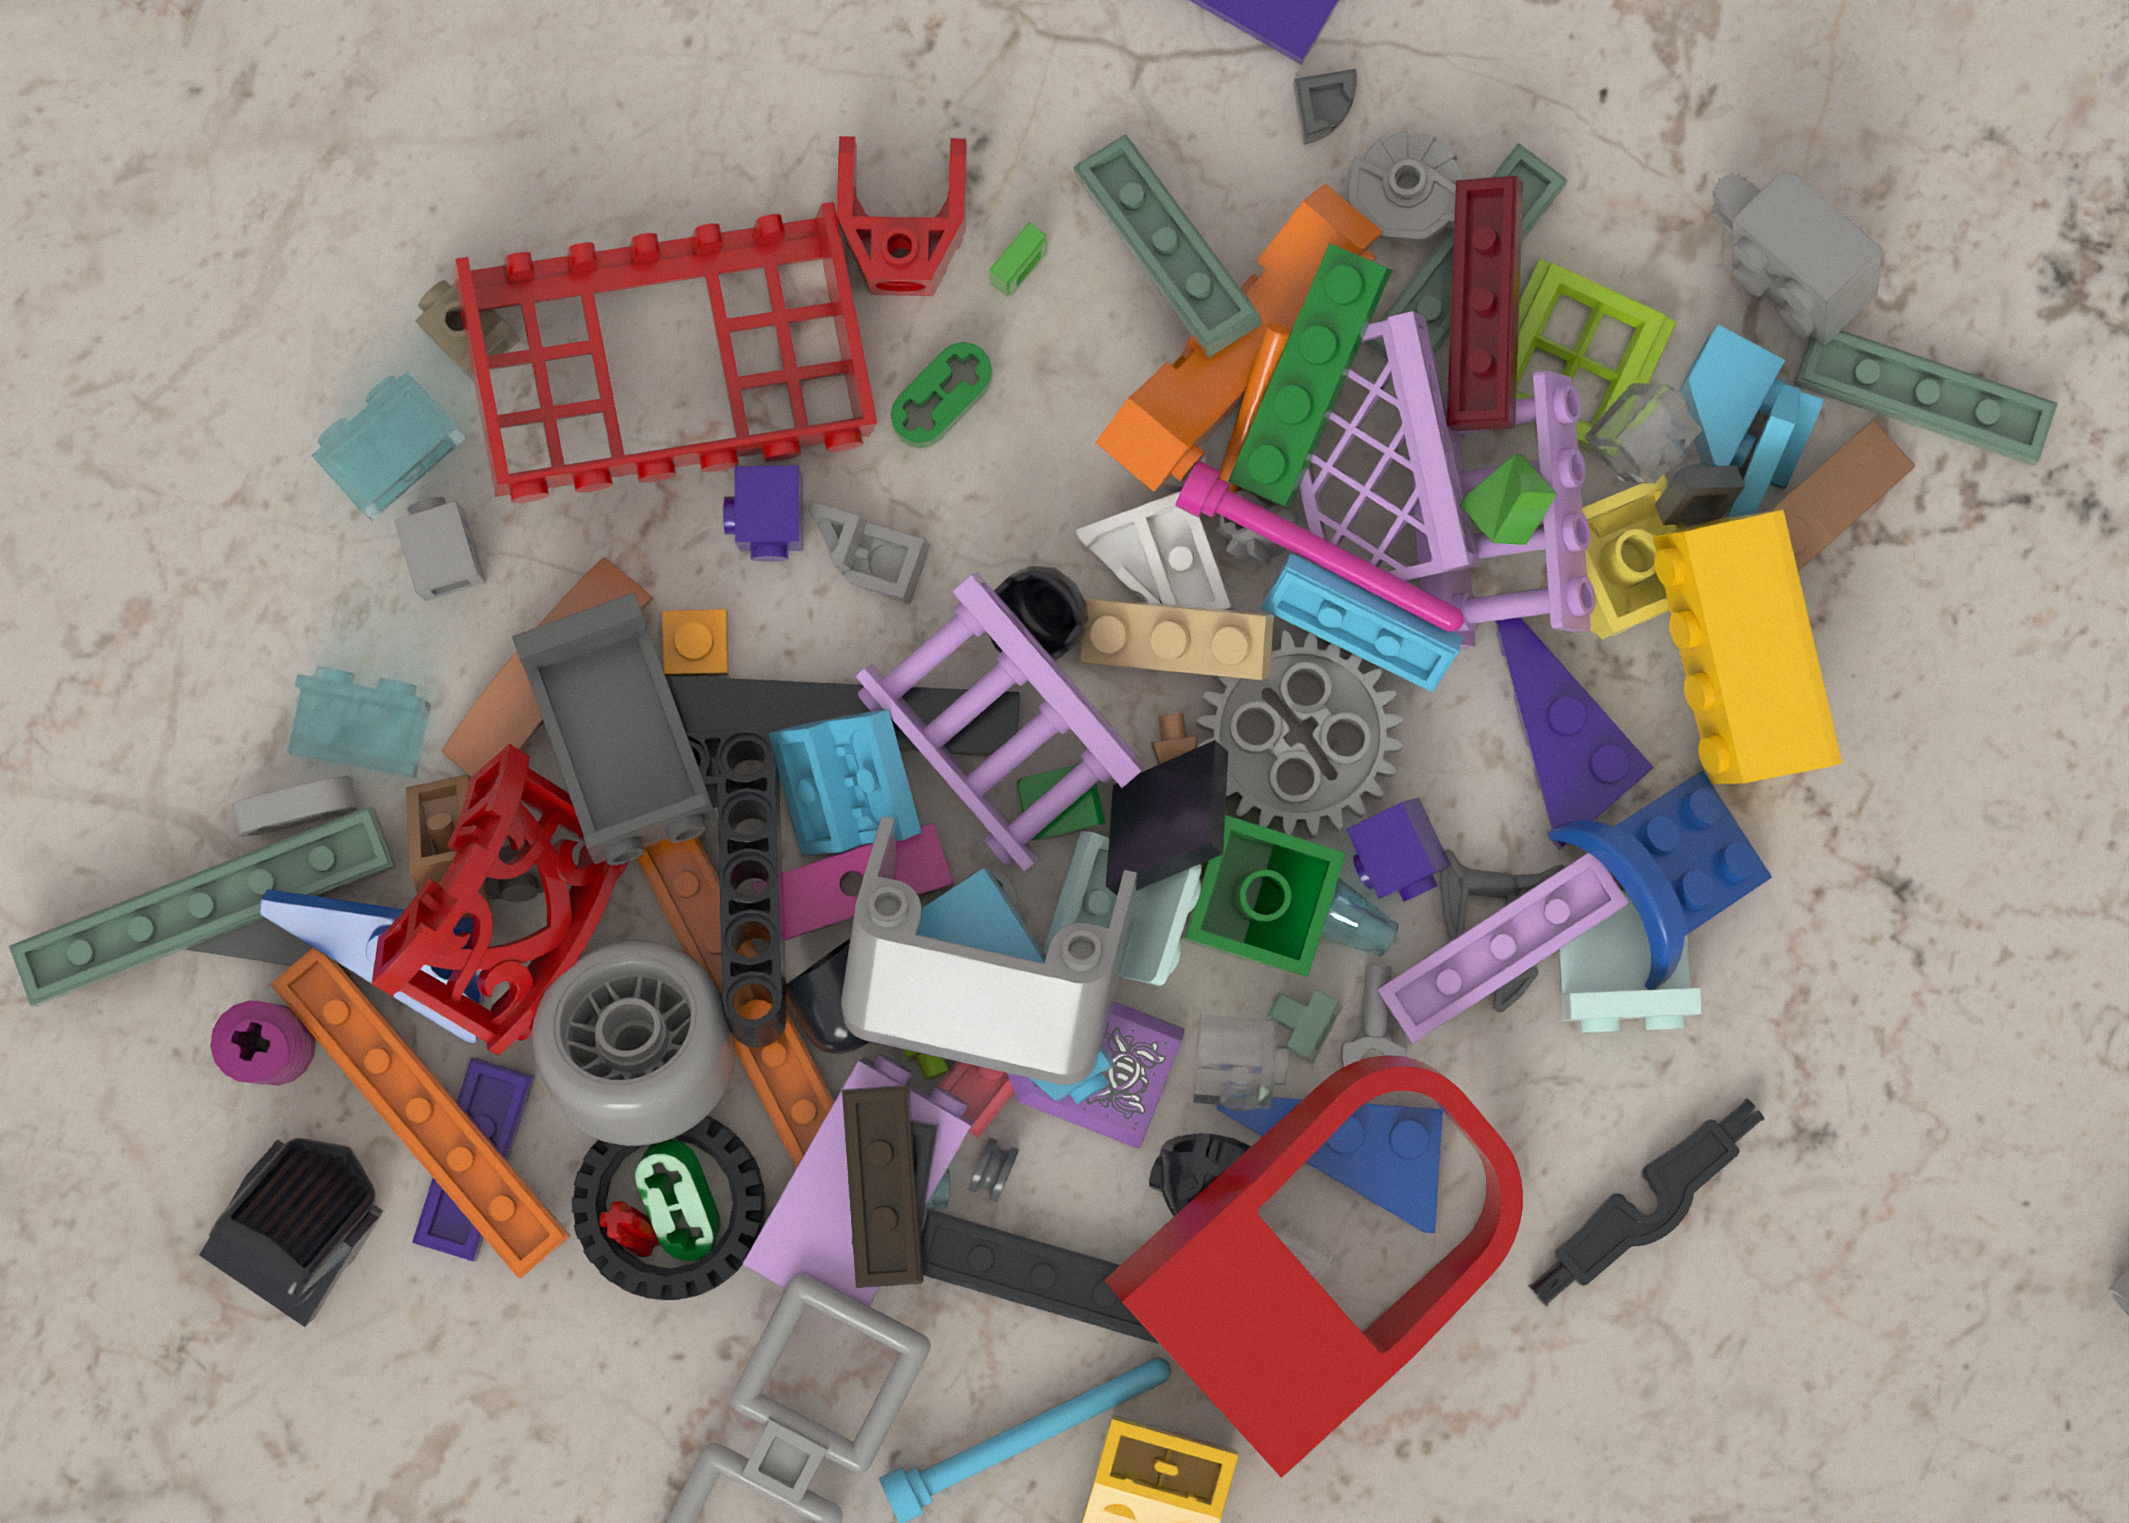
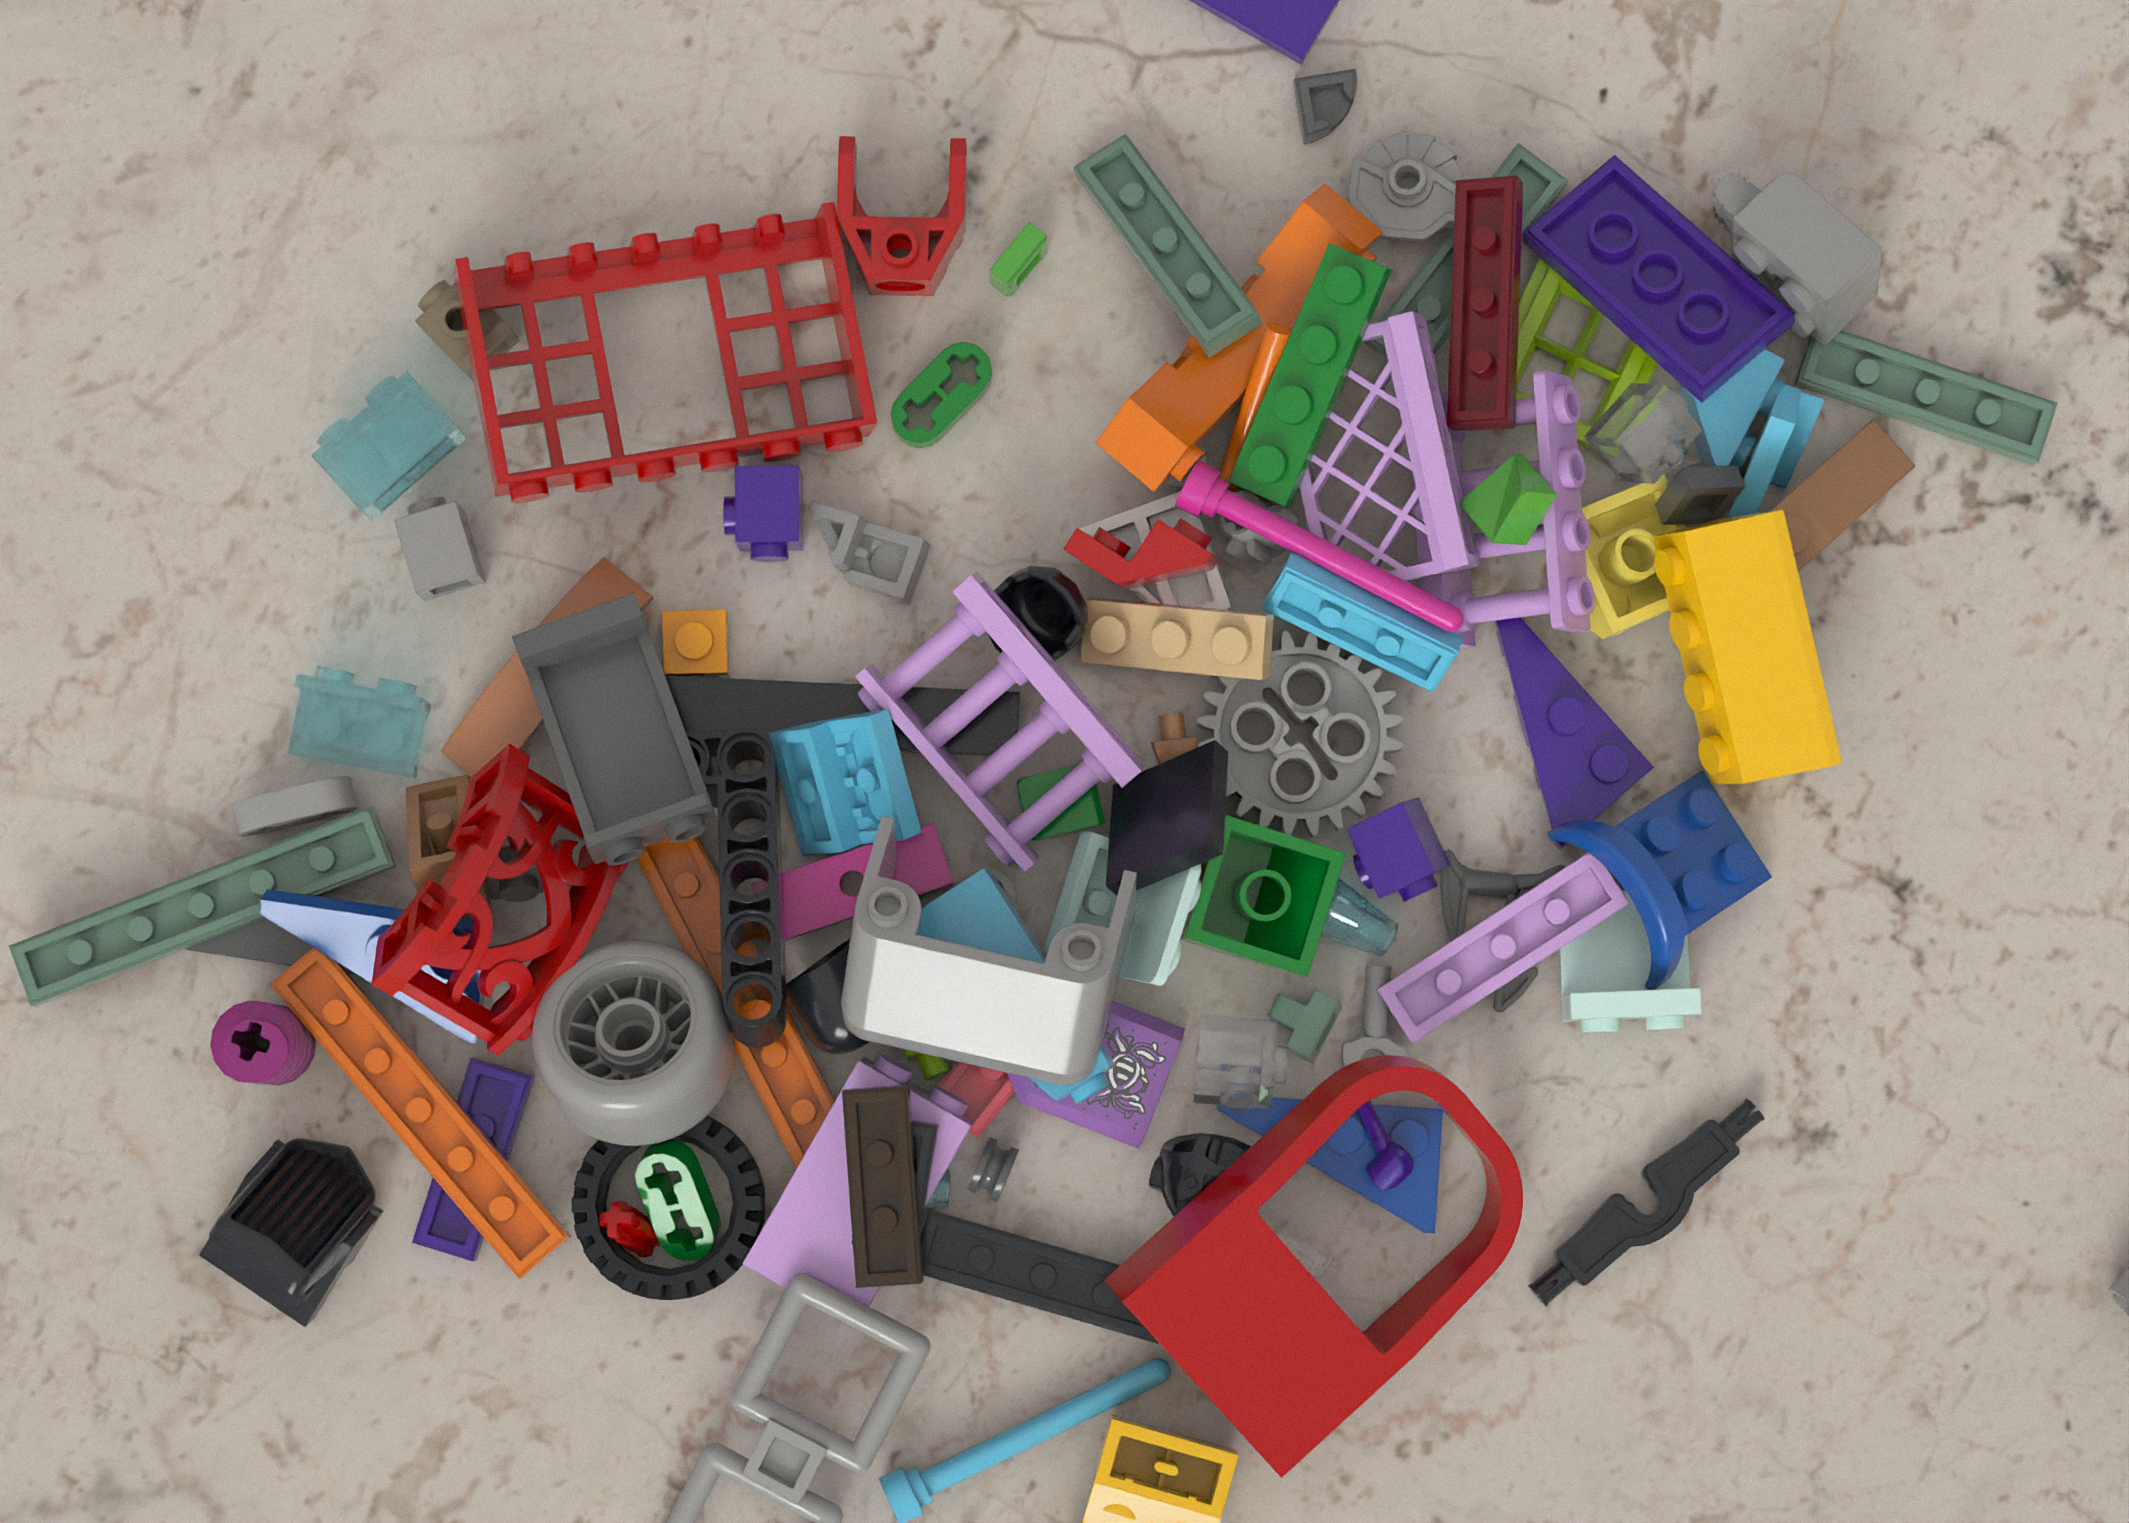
(1161, 557): none -> red slope
(1393, 1161): none -> dark purple hand
(1658, 278): none -> dark purple tile

